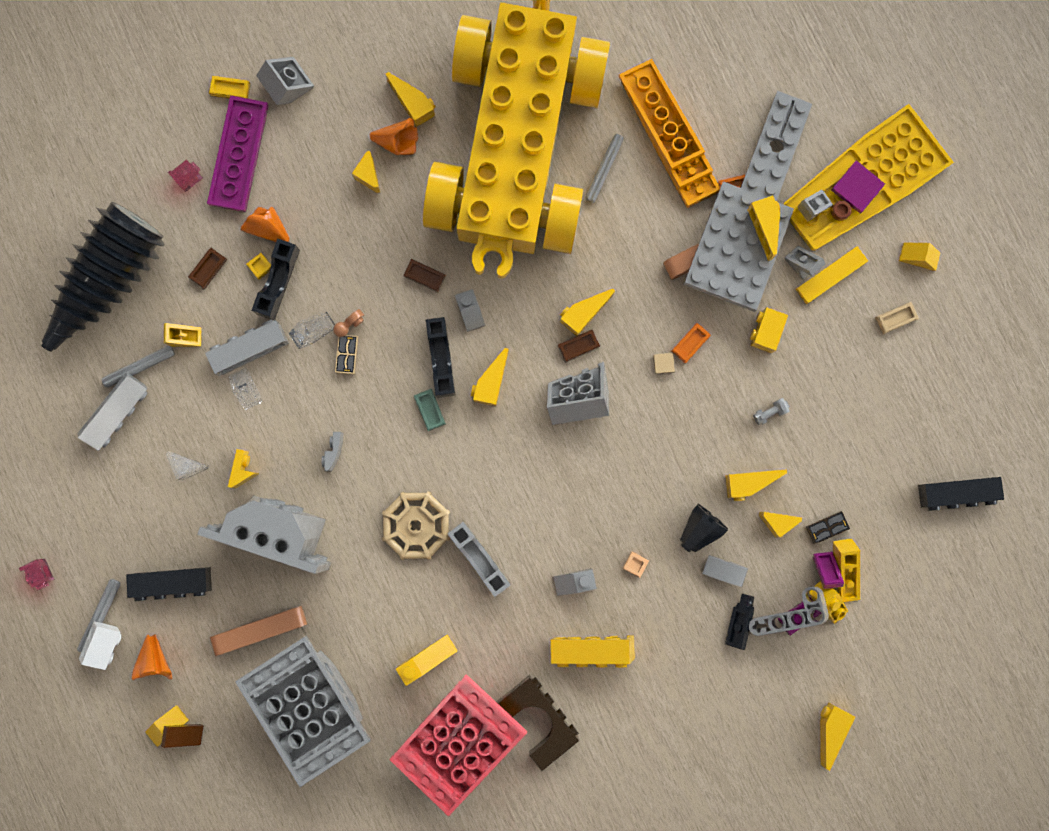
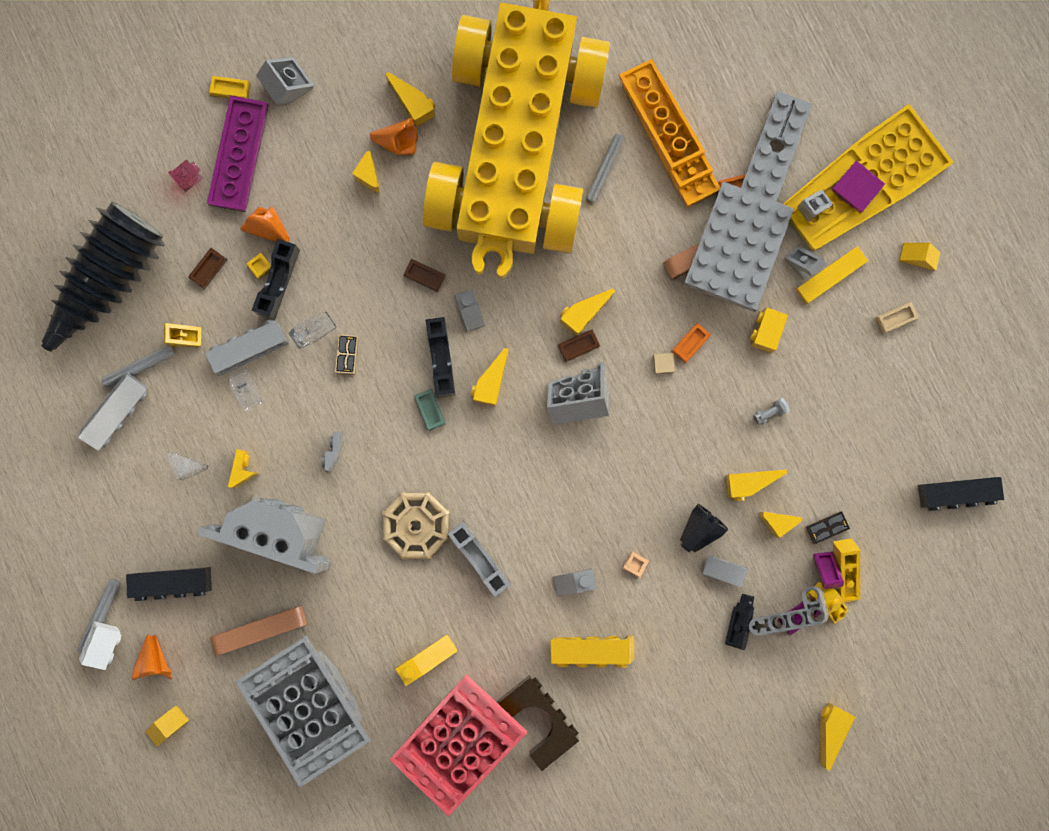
(37, 573): clear pink brick -> none
(182, 735): reddish brown tile -> none
(341, 328): nougat plate -> none
(766, 219): yellow slope -> none
(841, 210): copper tile -> none

